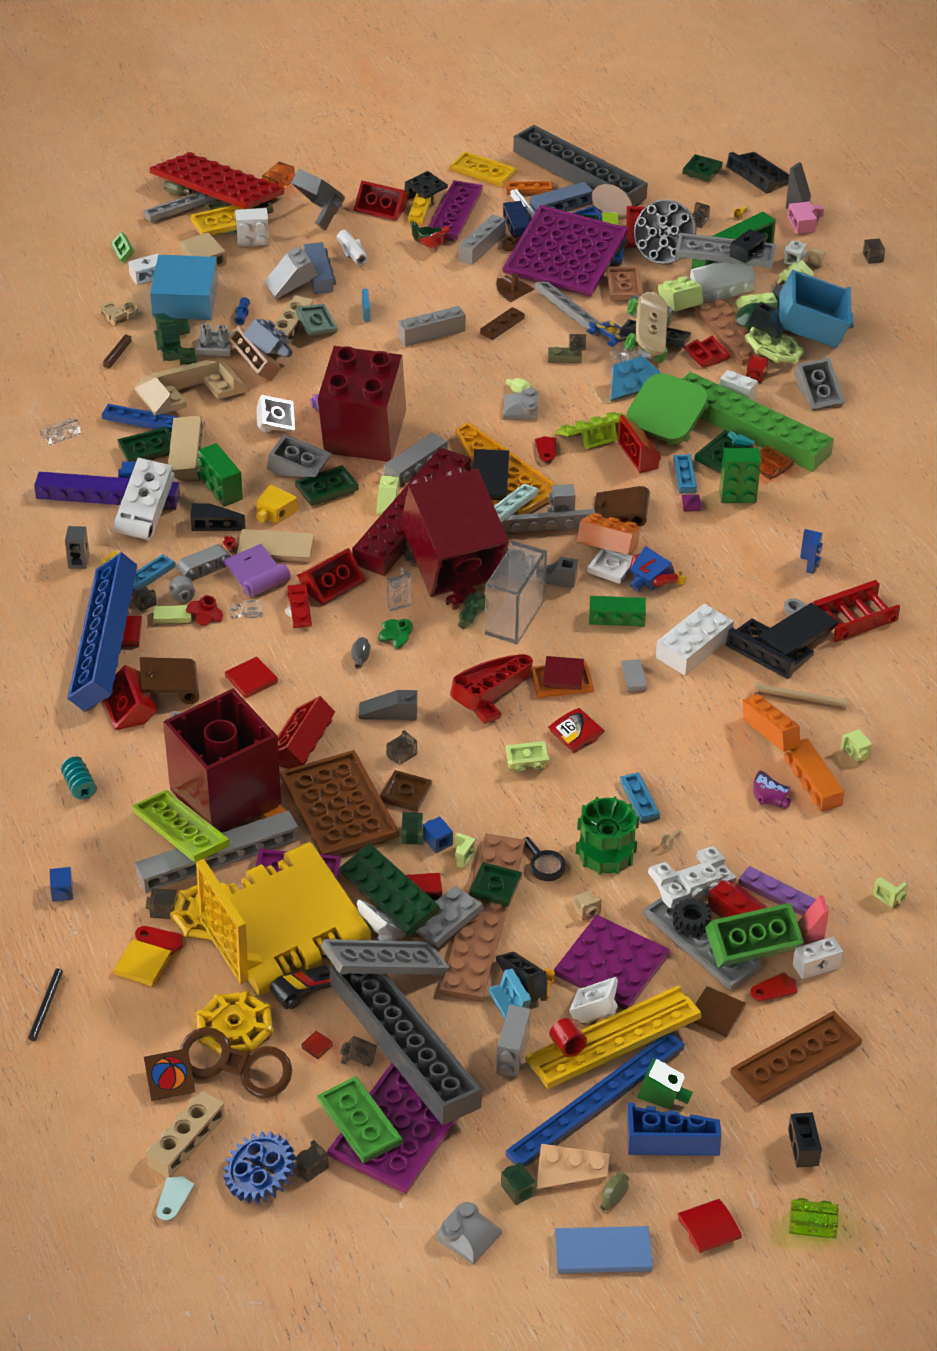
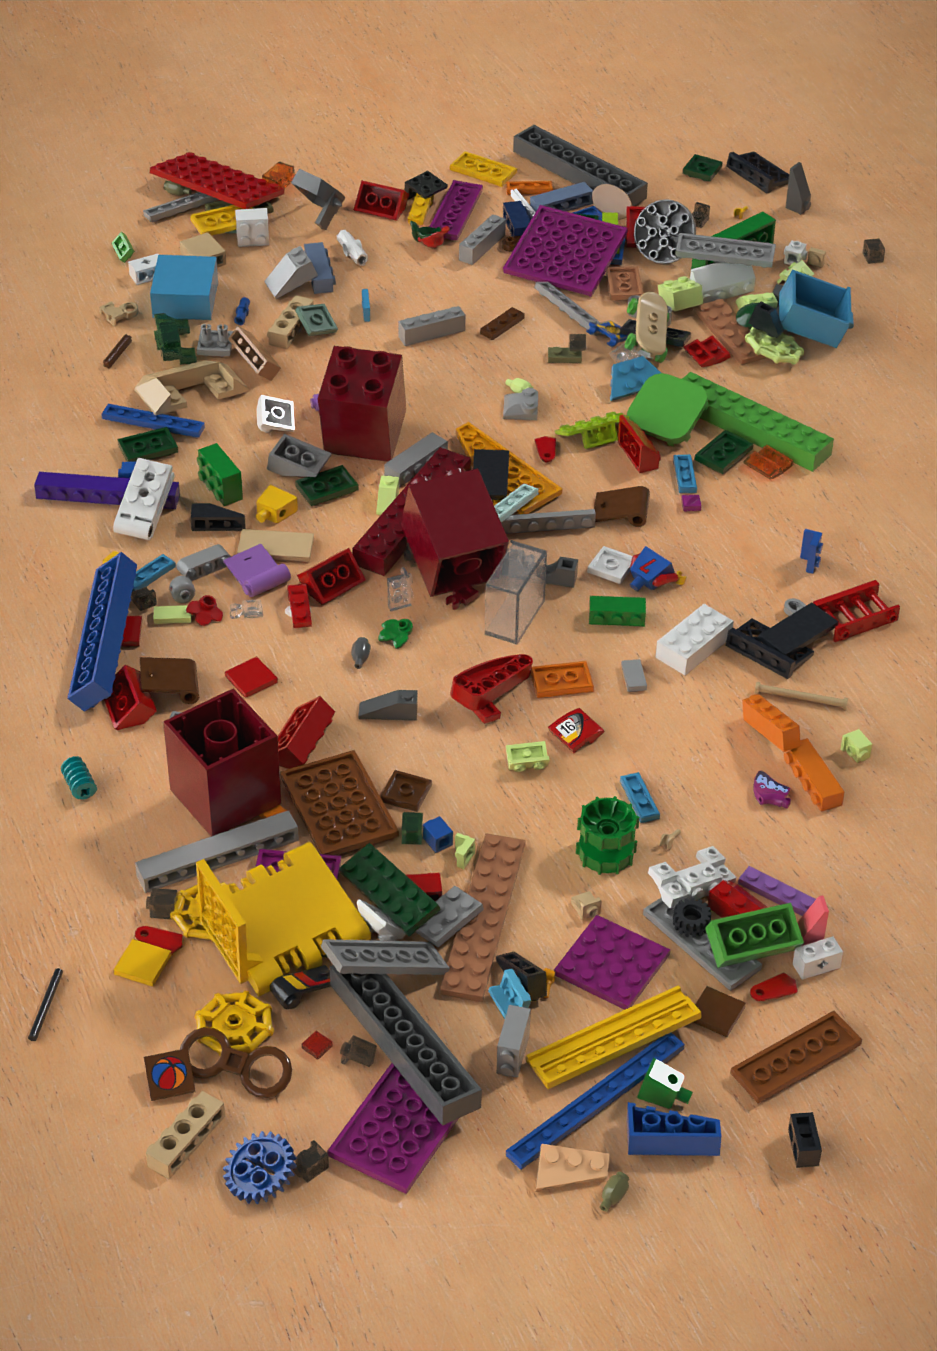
(60, 431): clear bracket -> none
(61, 884): blue brick -> none
(77, 547): dark grey brick -> none
(173, 1197): light aqua piece -> none
(181, 826): lime plate -> none
(184, 446): tan brick -> none
(230, 543): red arm -> none
(268, 338): sand blue hinge -> none
(359, 1119): bright green tile -> none
(402, 748): clear smoke brick -> none
(467, 1232): light grey slope -> none
(473, 607): clear green plate -> none
(495, 884): dark green tile -> none
(512, 288): reddish brown shield -> none
(518, 1183): clear green brick -> none
(545, 864): black piece -> none
(562, 498): light grey brick -> none
(563, 673): dark red tile -> none
(568, 1037): red piece -> none
(595, 1001): white slope -> none
(603, 1249): medium blue tile -> none
(608, 533): orange brick -> none
(709, 1225): red slope -> none
(739, 384): white brick -> none
(740, 439): teal bar -> none
(740, 475): green brick -> none
(747, 246): black brick -> none
(757, 368): red brick -> none
(804, 216): bright pink hinge -> none
(813, 1218): clear neon green brick -> none
(819, 384): light grey slope -> none
(889, 893): yellowish green bracket -> none

